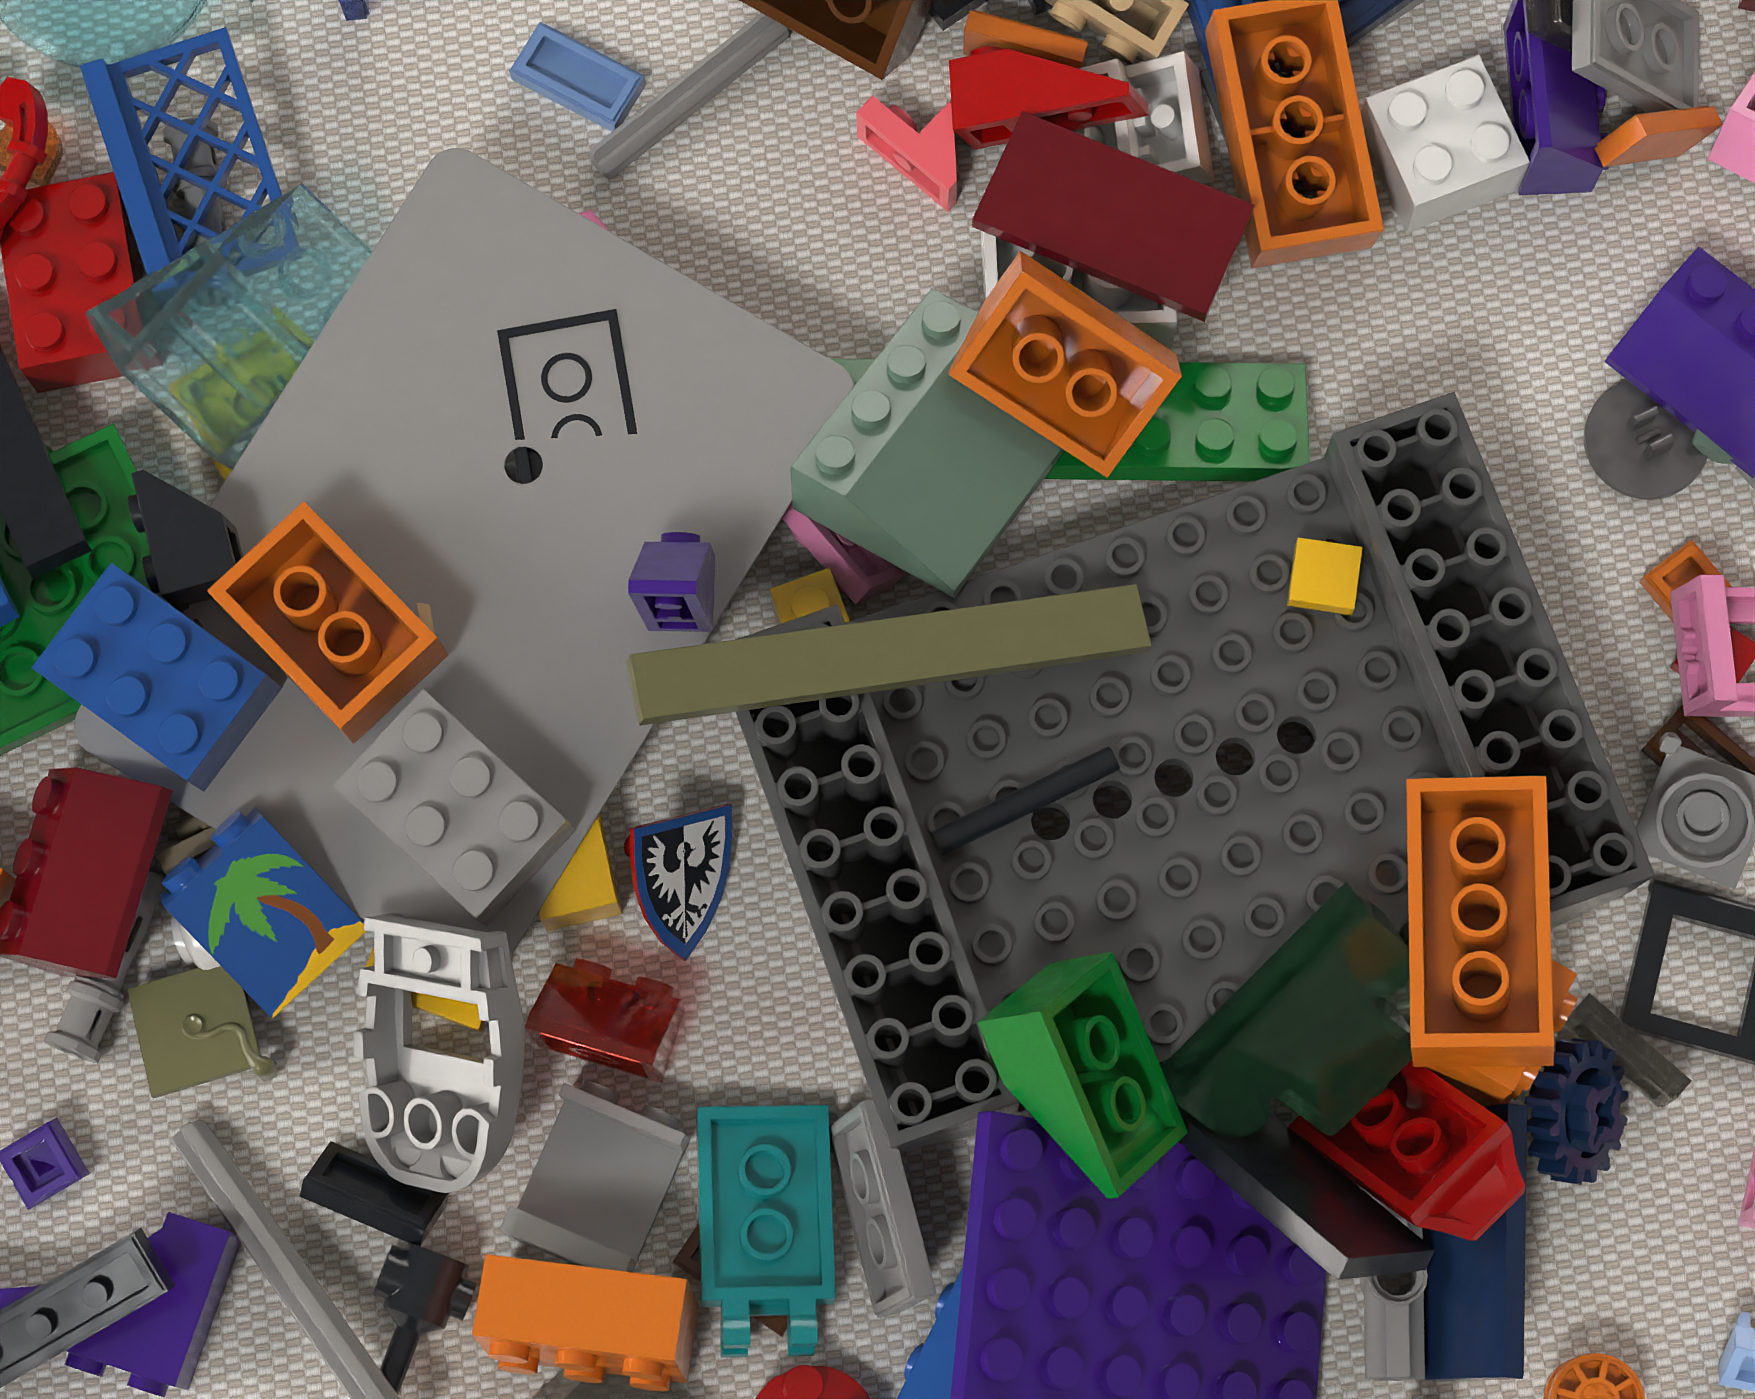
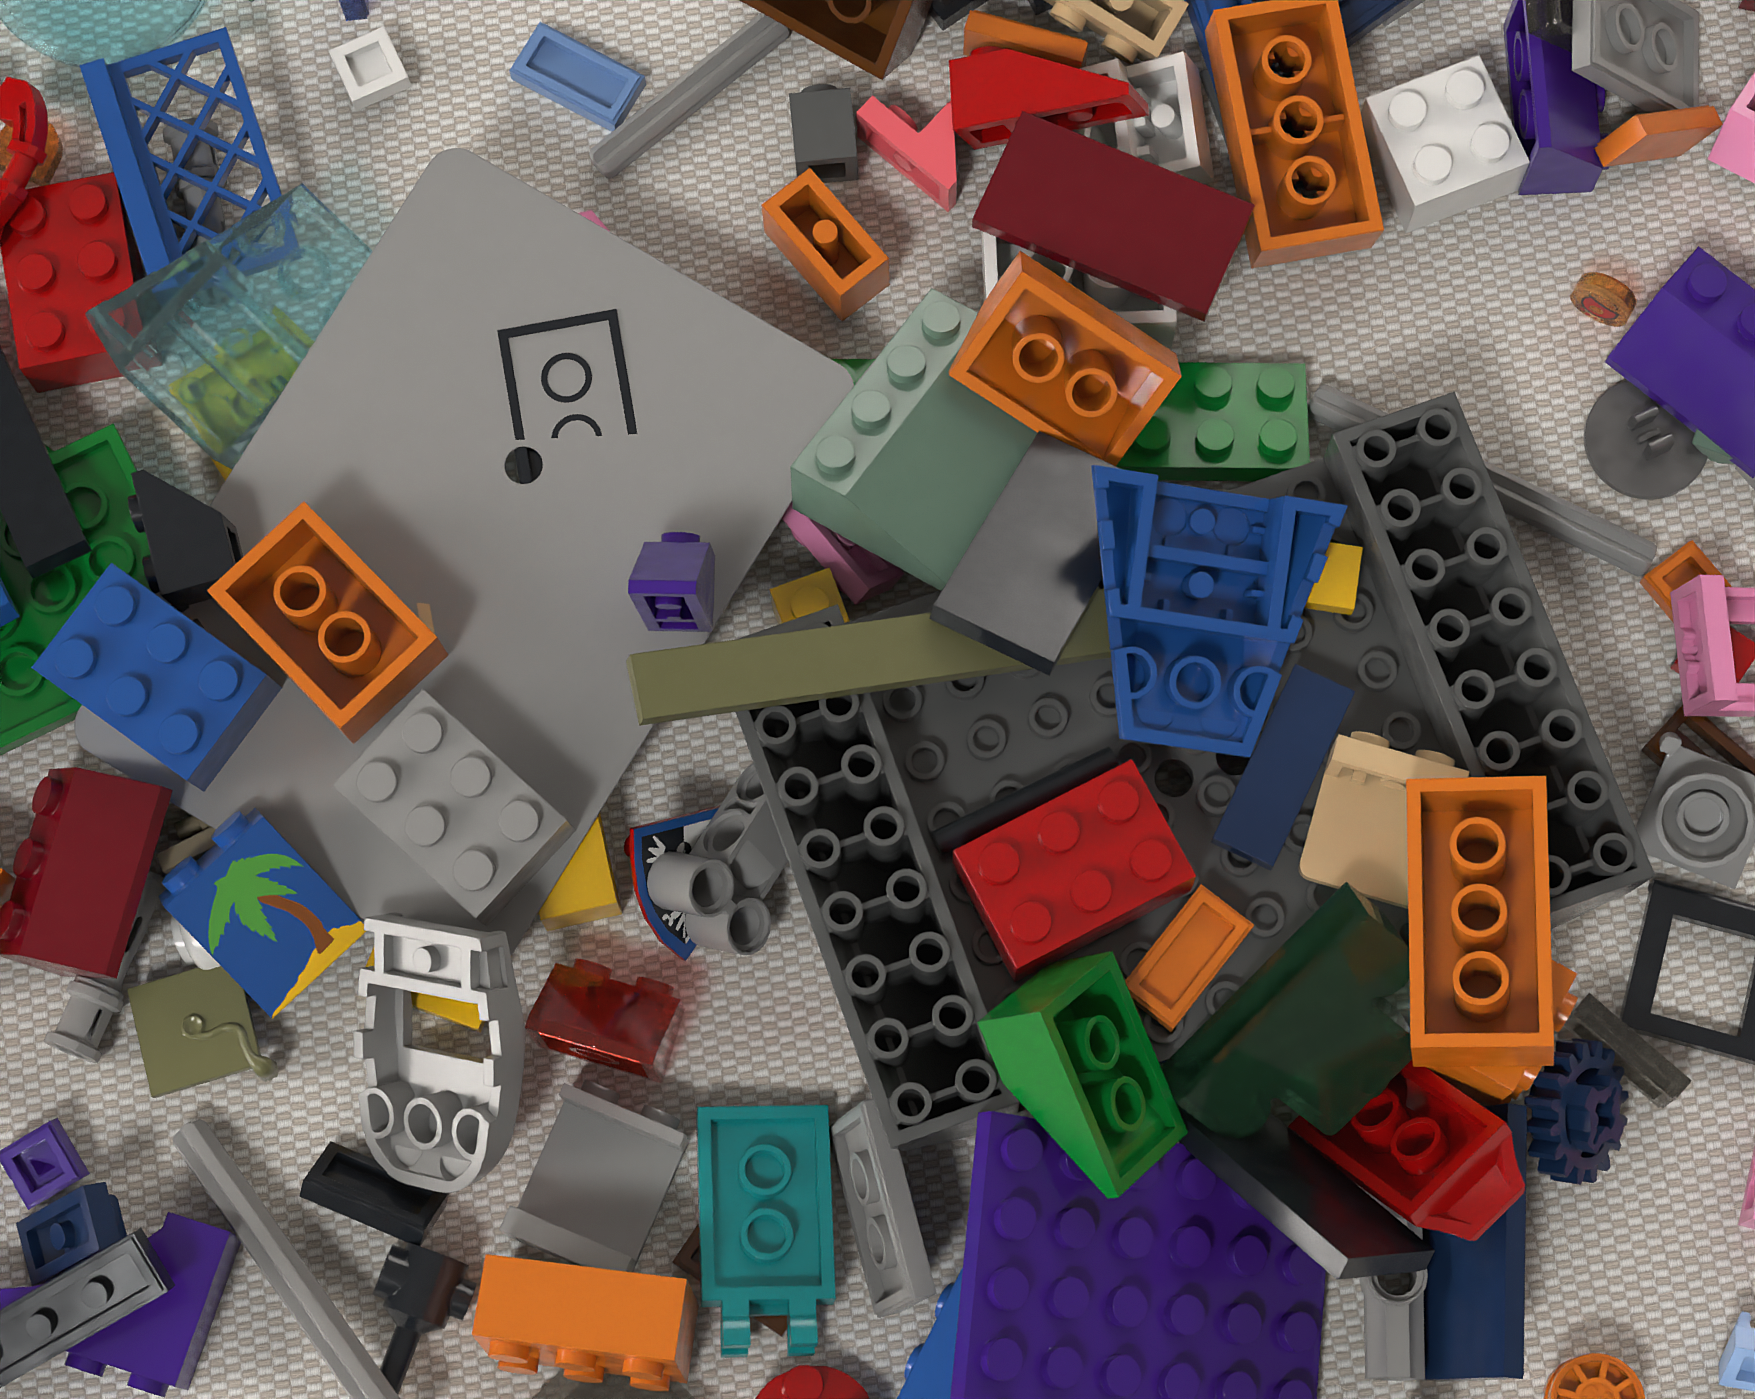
(70, 1231): none -> dark blue slope
(370, 68): none -> white plate
(725, 873): none -> light grey piece
(824, 133): none -> dark grey brick
(826, 244): none -> orange brick
(1031, 560): none -> tile
(1073, 870): none -> red brick
(1187, 957): none -> orange tile
(1202, 603): none -> blue wedge
(1283, 767): none -> dark blue tile
(1362, 816): none -> tan bracket
(1516, 495): none -> light grey axle
(1603, 299): none -> clear orange tile

